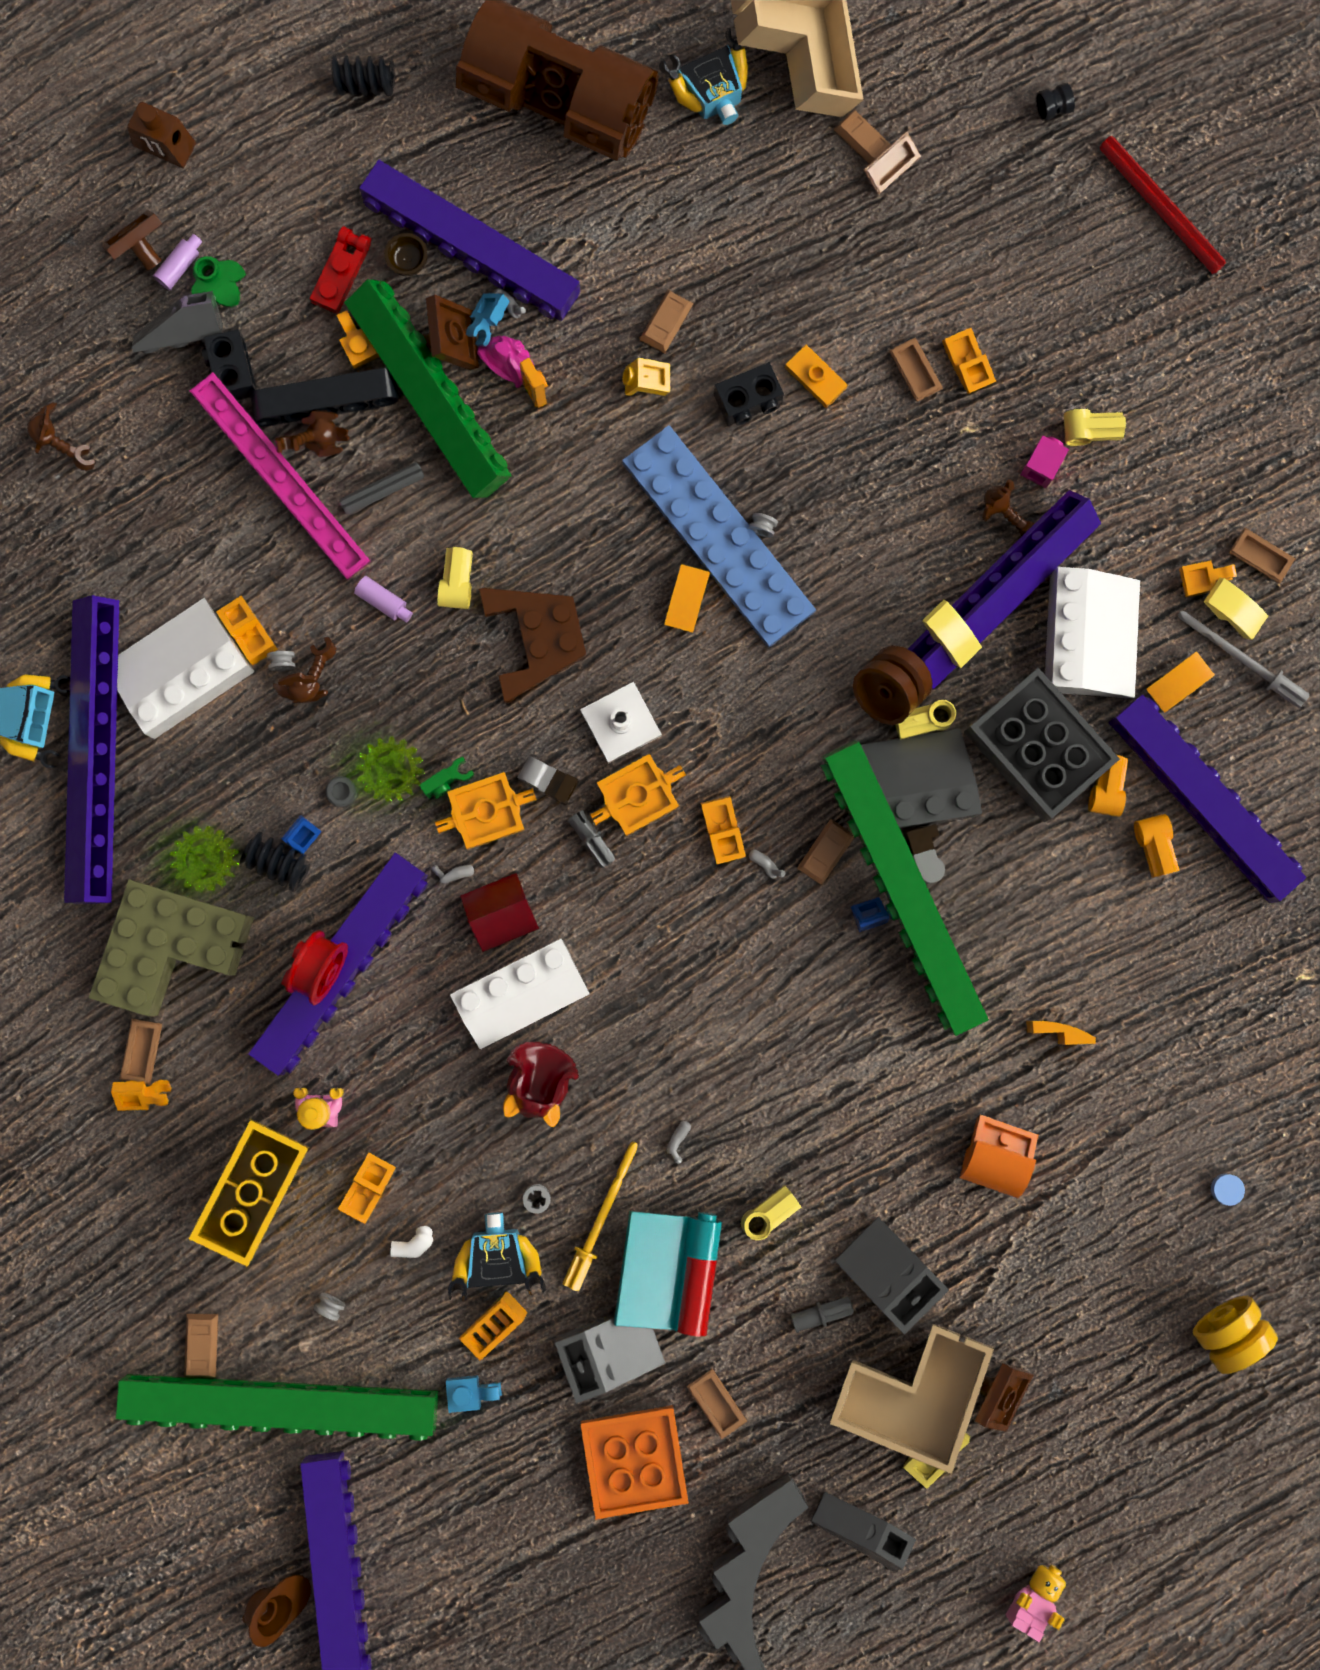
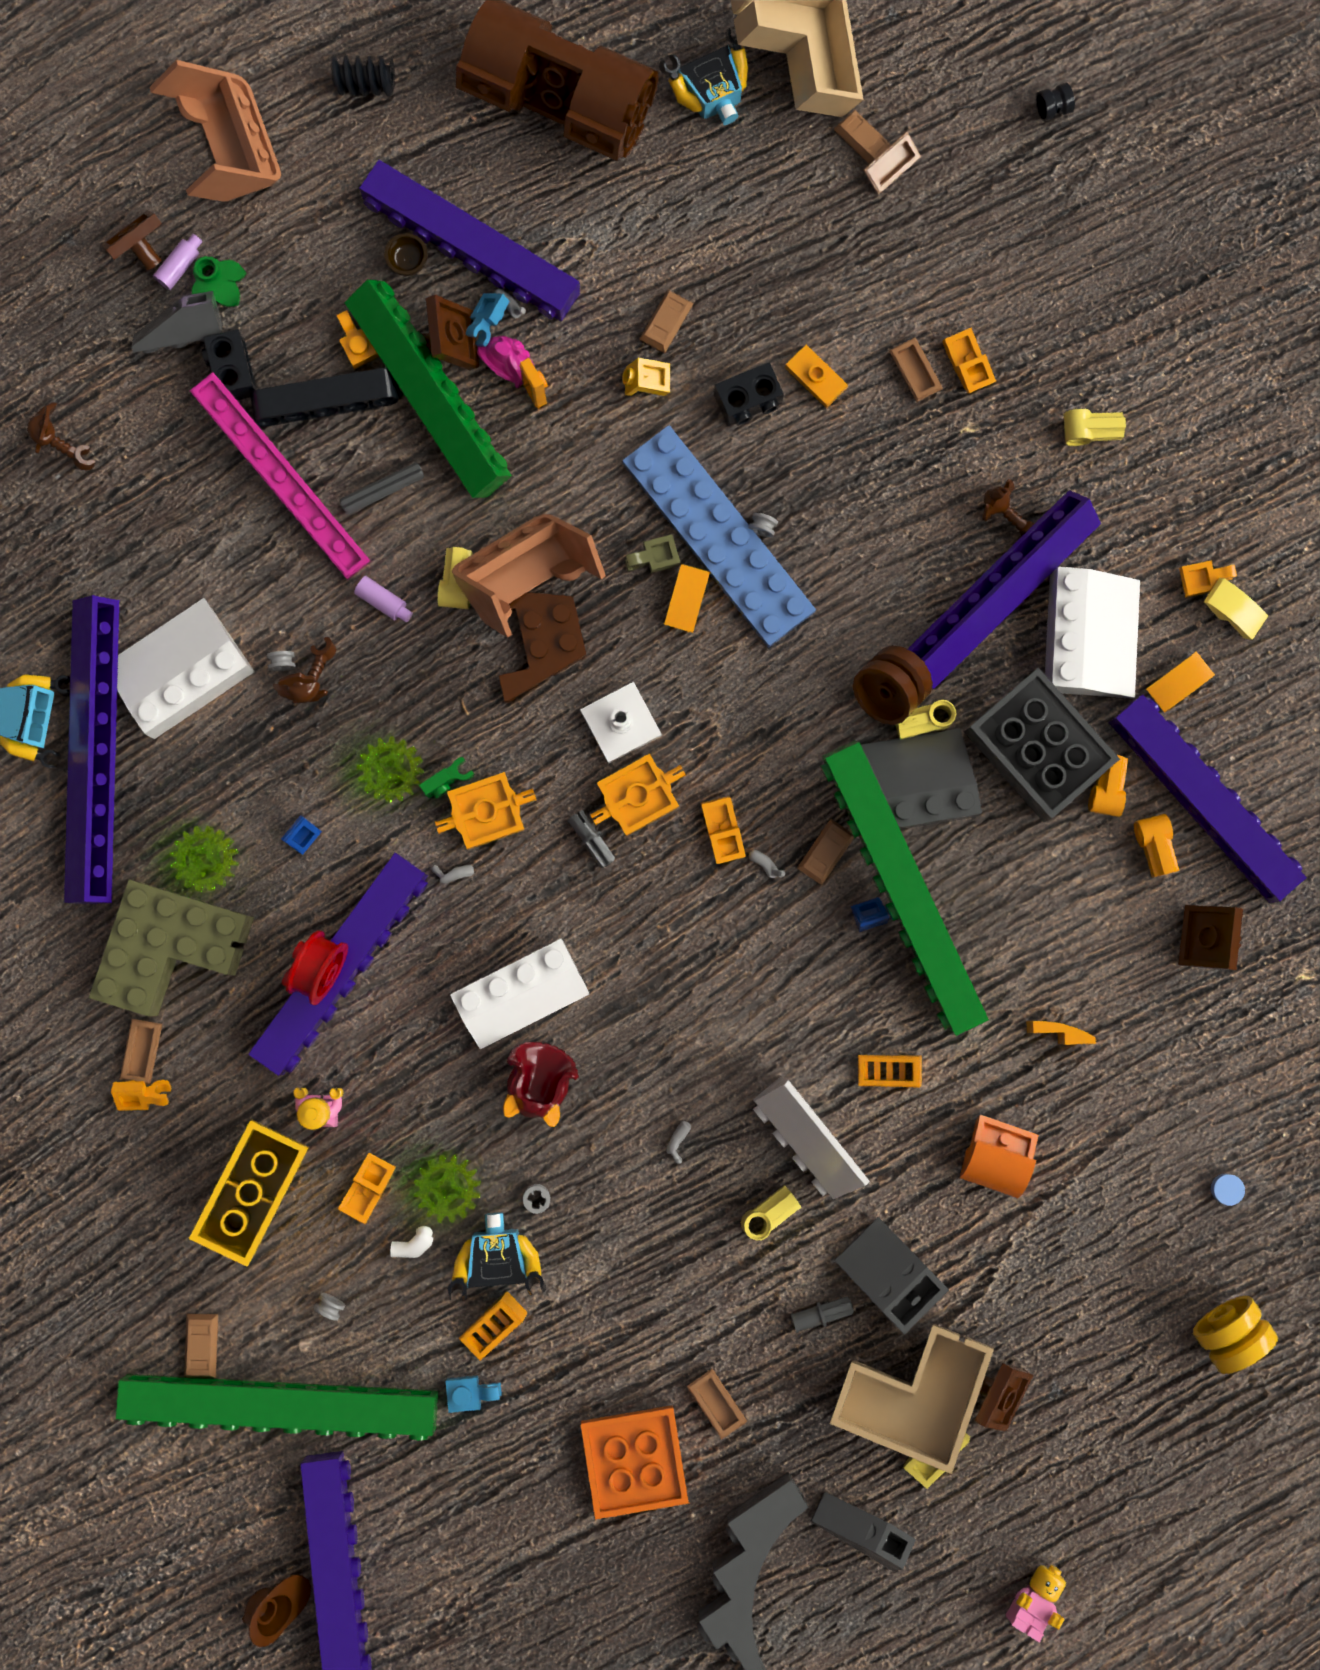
(155, 133): reddish brown torso -> none
(231, 125): none -> nougat windscreen
(246, 630): light orange slope -> none
(275, 862): black piece -> none
(319, 436): reddish brown piece -> none
(340, 271): red plate -> none
(341, 791): dark grey tile -> none
(462, 1191): none -> clear neon green gear
(499, 912): dark red slope -> none
(522, 562): none -> nougat windscreen
(548, 780): leg -> none
(583, 1256): yellow piece -> none
(606, 1356): slope -> none
(657, 553): none -> olive plate
(668, 1272): door -> none
(809, 1138): none -> white slope
(916, 1061): none -> light orange slope
(924, 853): leg -> none
(952, 633): light yellow slope -> none
(1044, 461): dark pink brick -> none
(1162, 205): red axle -> none
(1210, 937): none -> reddish brown tile
(1262, 555): medium nougat tile -> none
(1277, 682): light grey piece -> none

